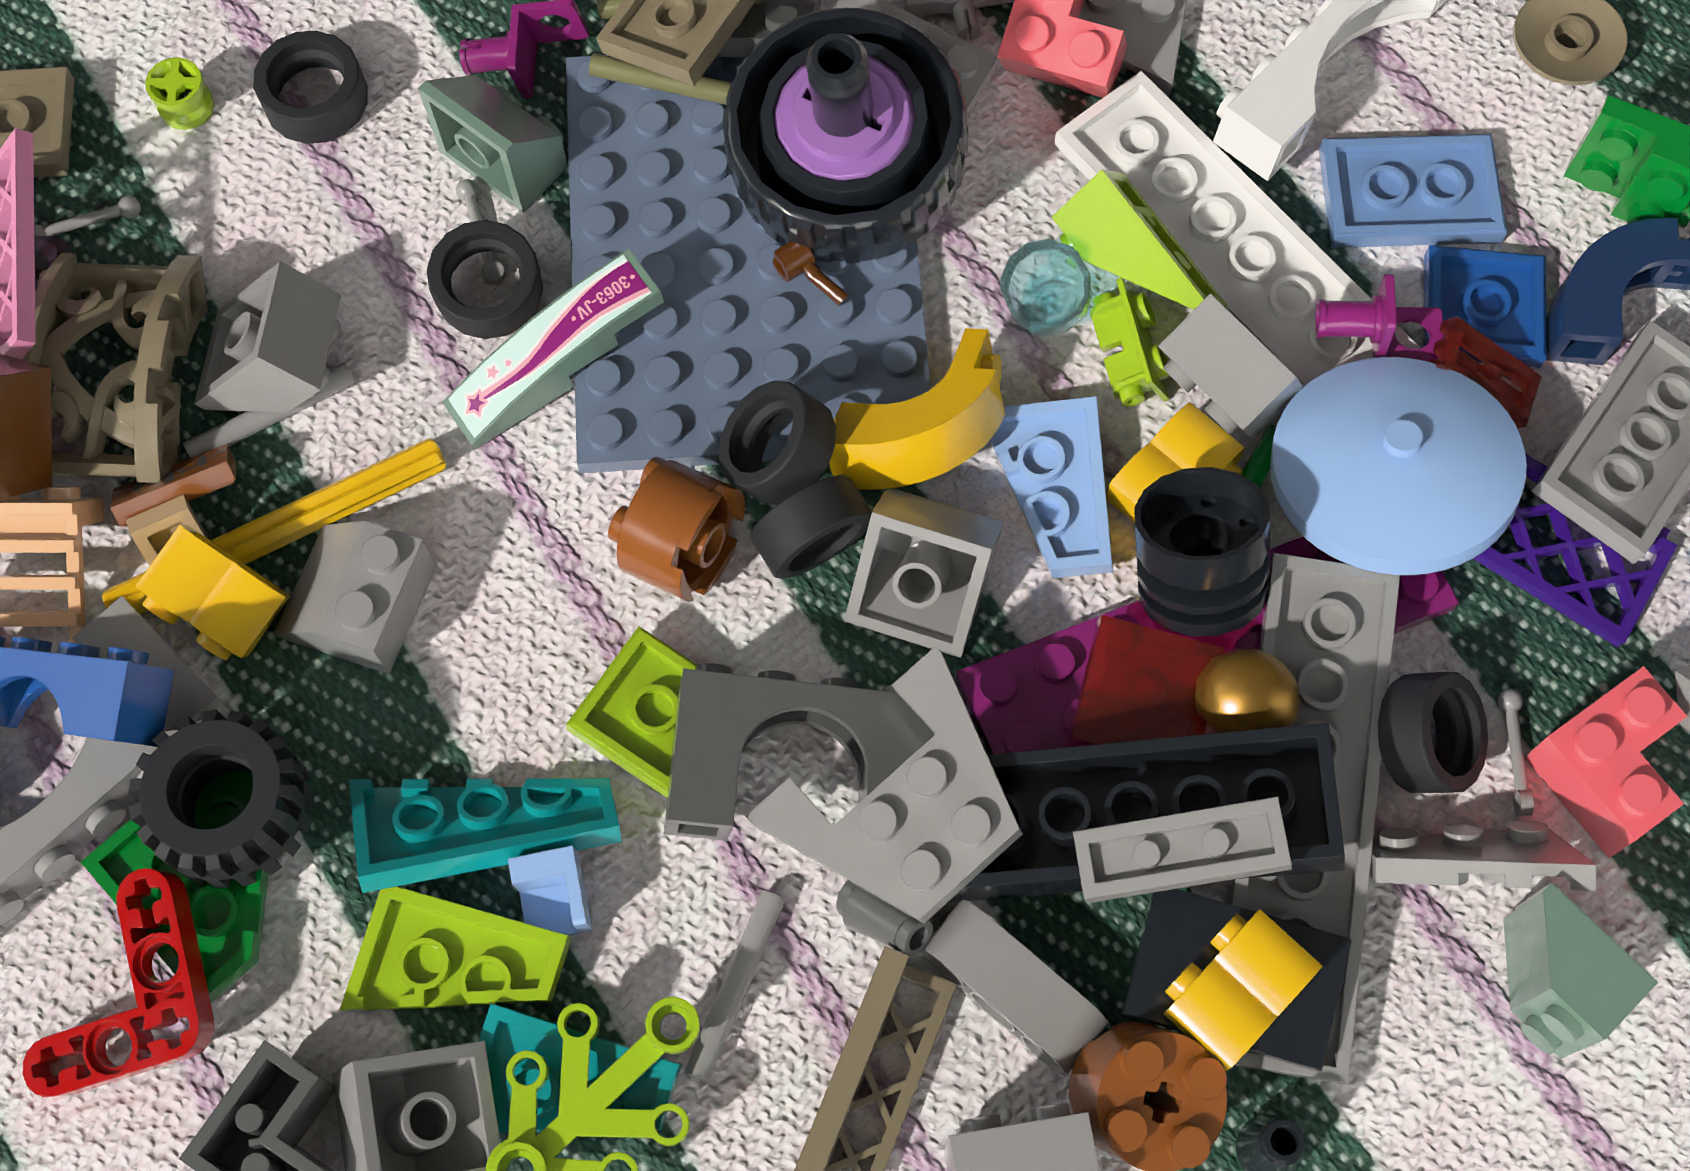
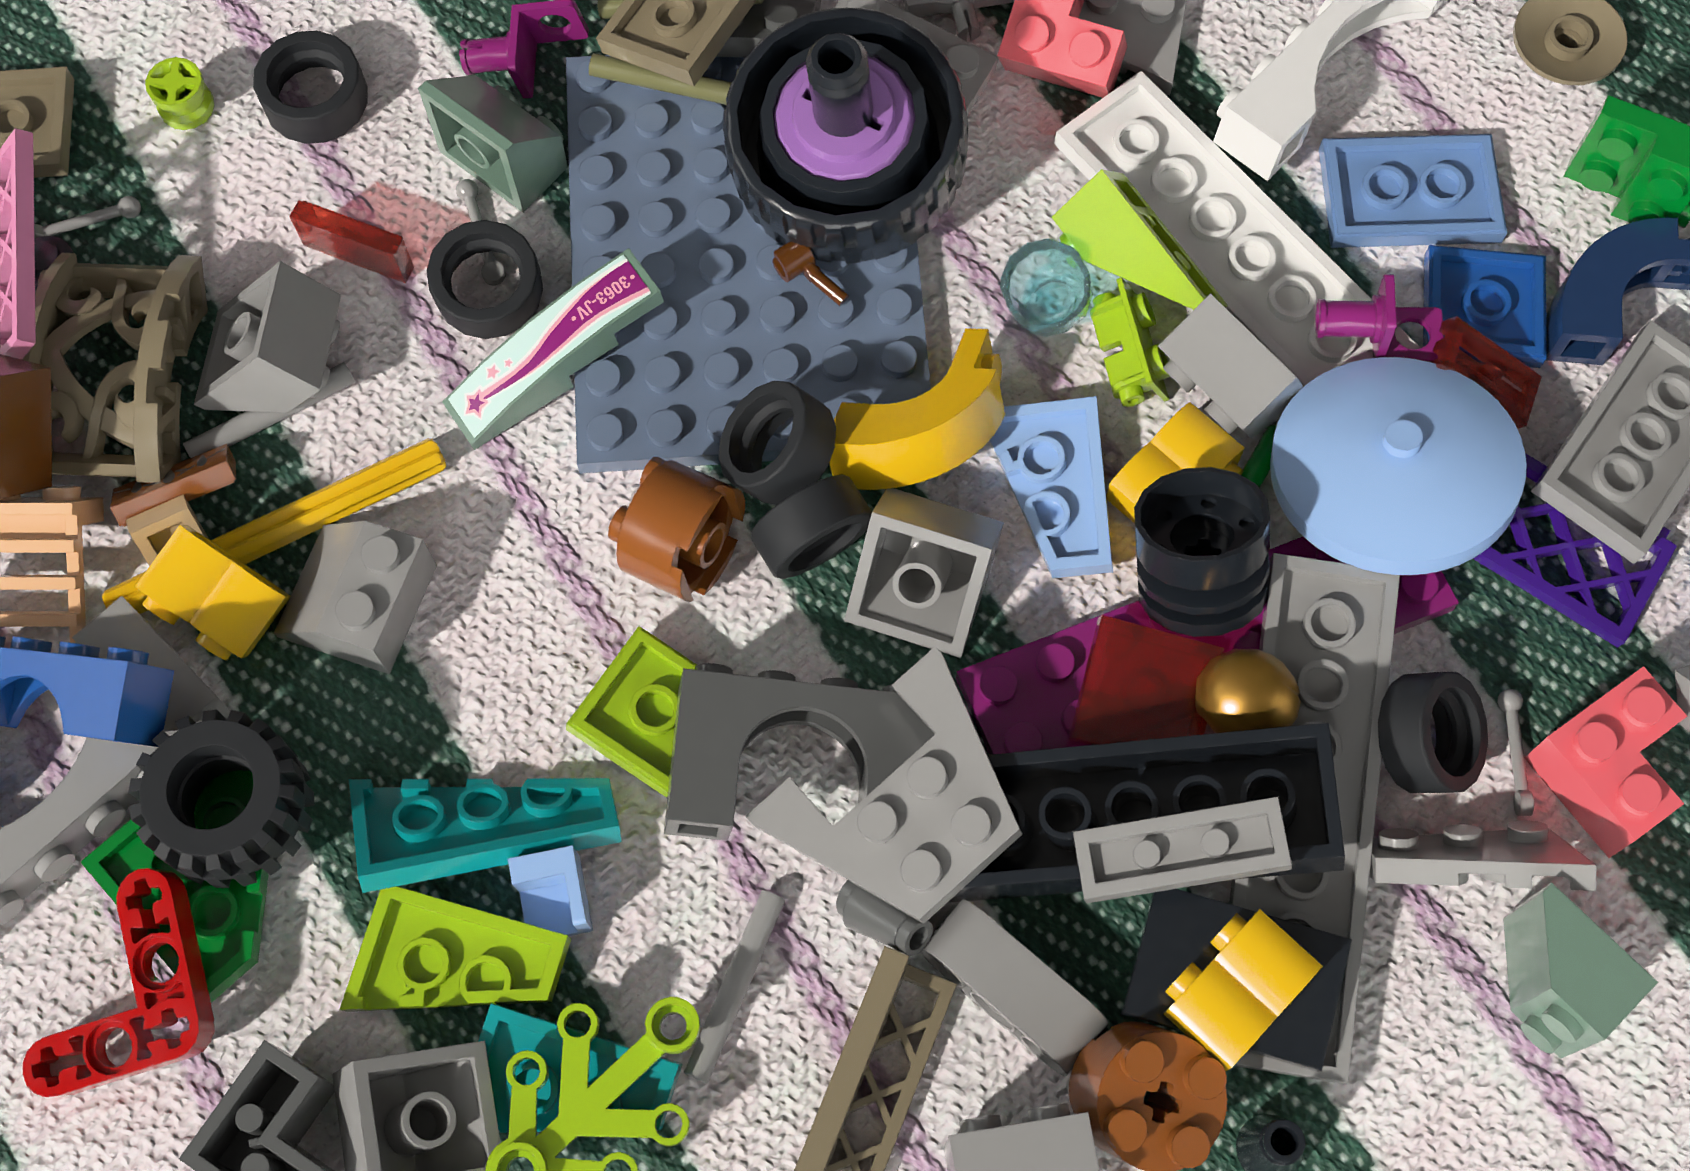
(352, 241): none -> clear red tile

